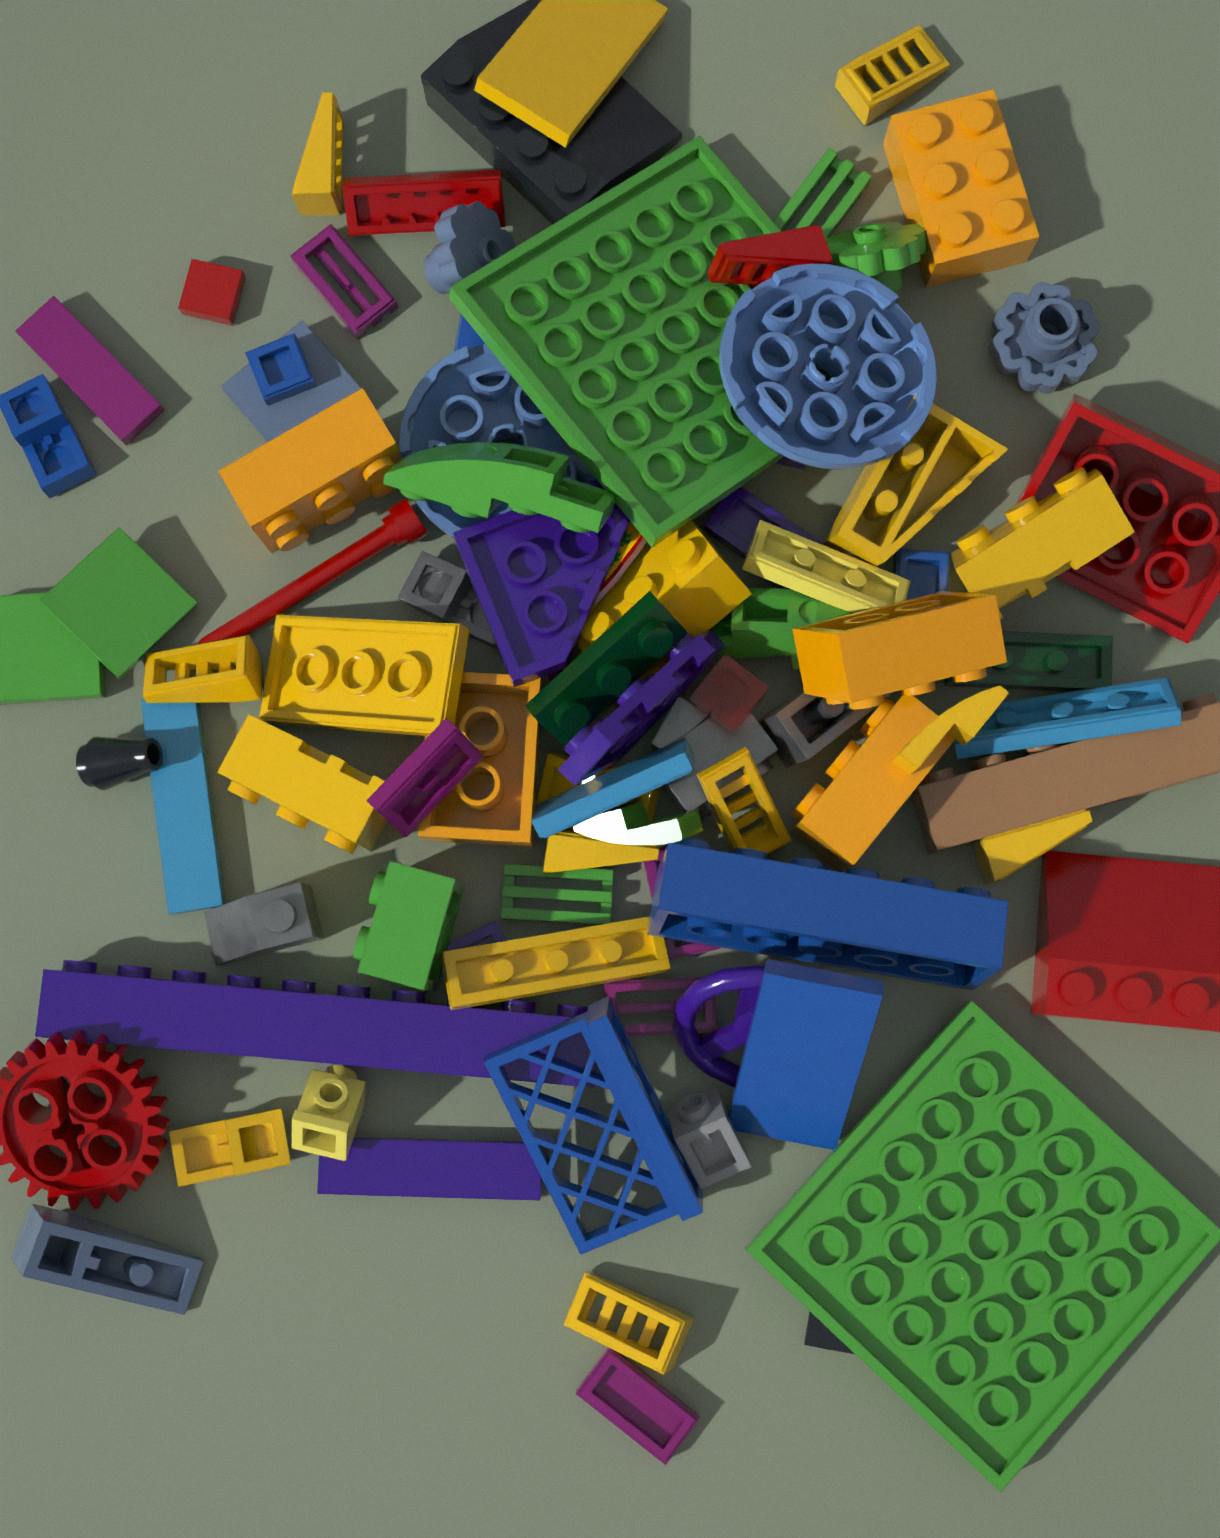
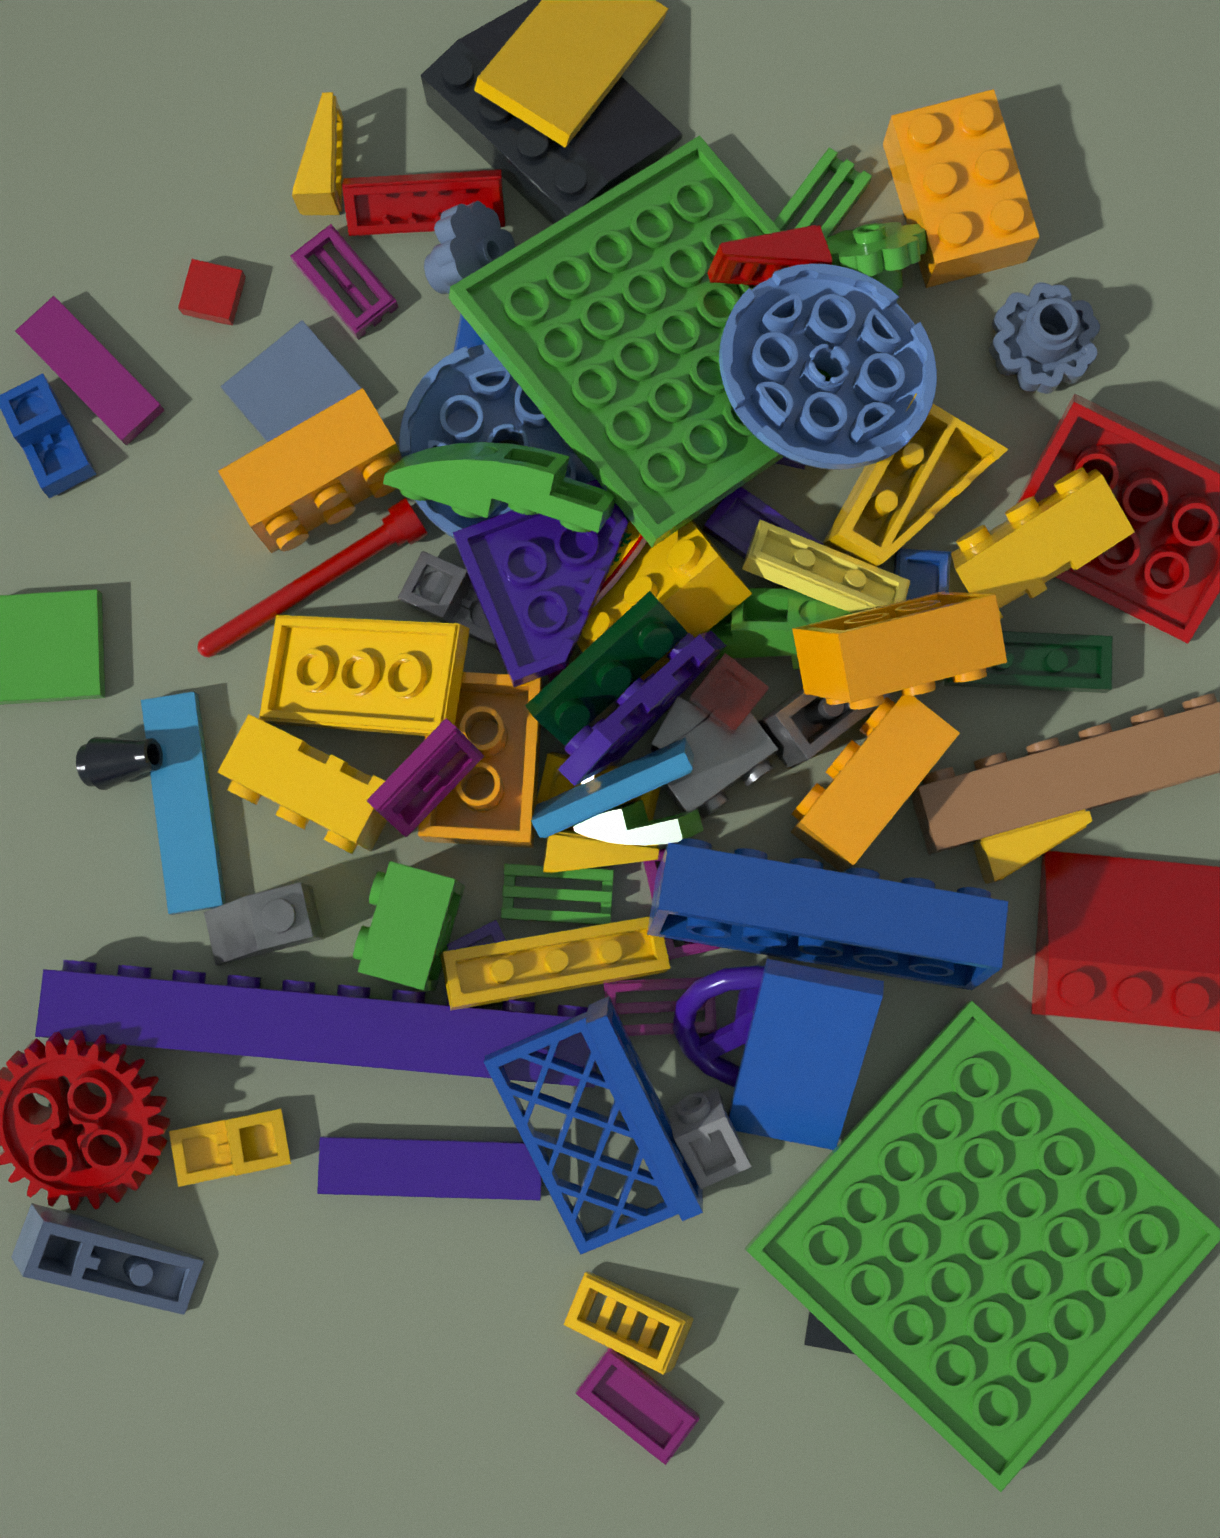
(118, 603): bright green tile -> none
(237, 680): yellow slope -> none
(280, 369): blue tile -> none
(329, 1112): light yellow brick -> none
(765, 836): yellow slope -> none
(871, 105): yellow slope -> none
(959, 721): yellow slope -> none
(1076, 717): dark azure tile -> none

